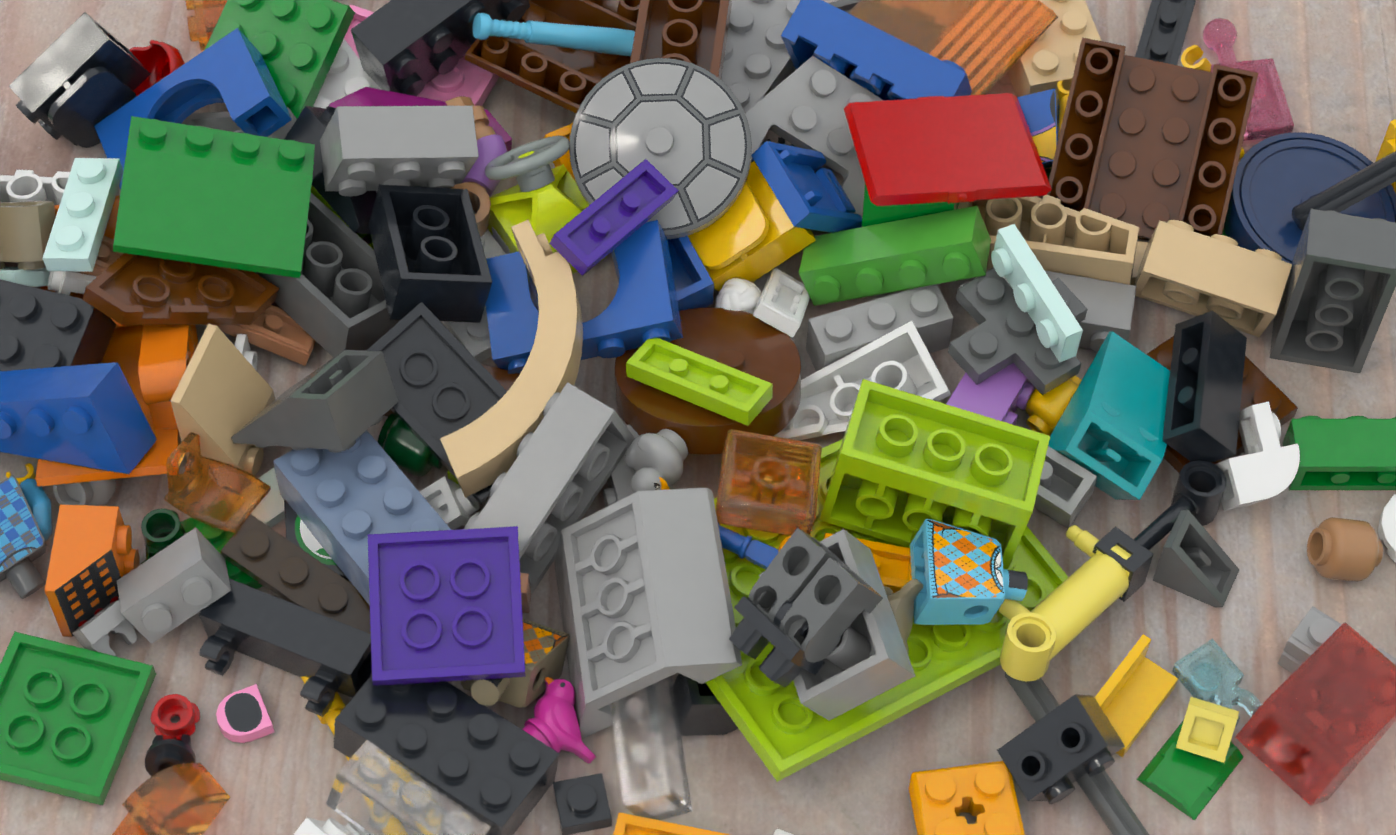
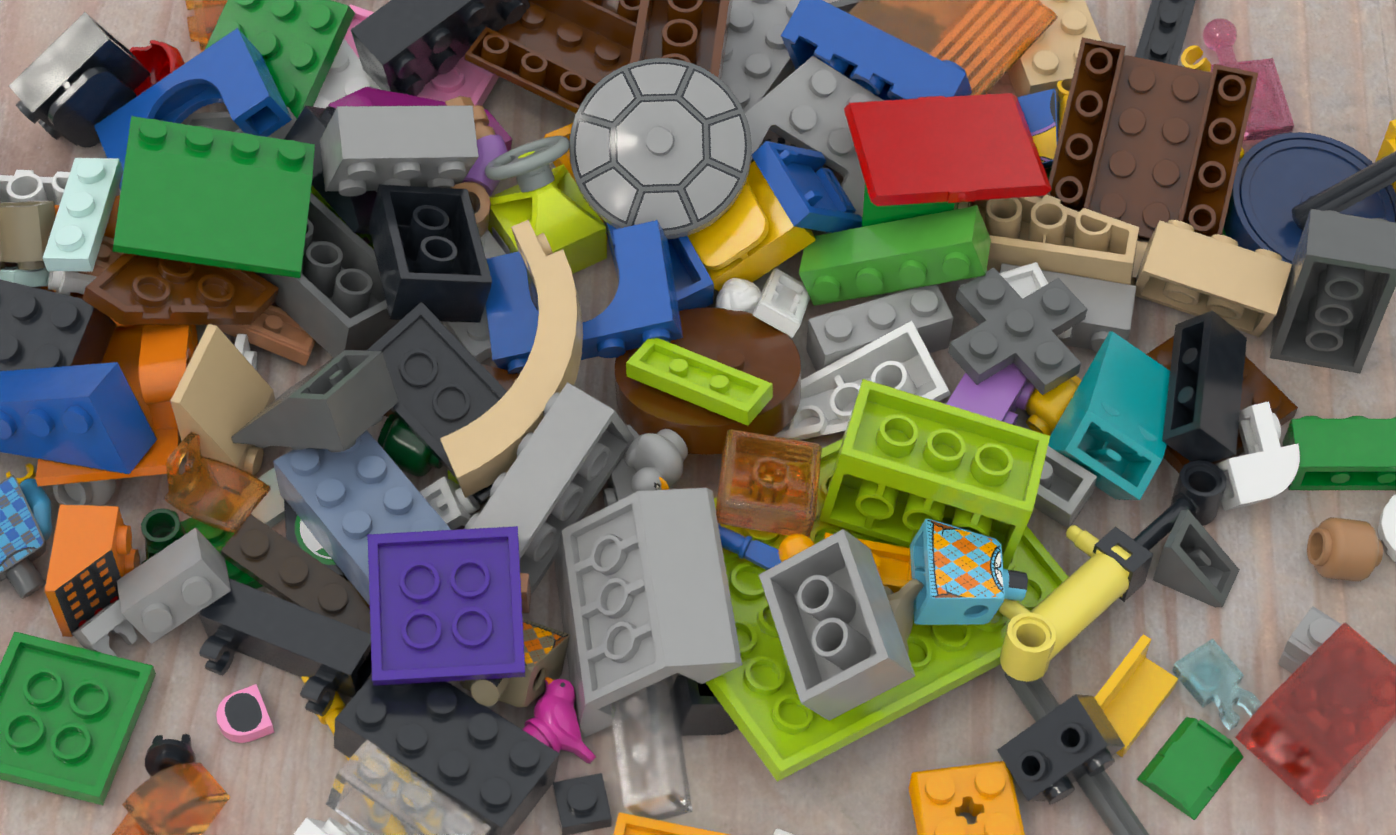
(172, 706): red plate -> none
(578, 37): medium azure piece -> none
(613, 217): dark purple plate -> none
(800, 608): dark grey hips -> none
(1036, 293): light aqua plate -> none
(1207, 729): light yellow plate -> none

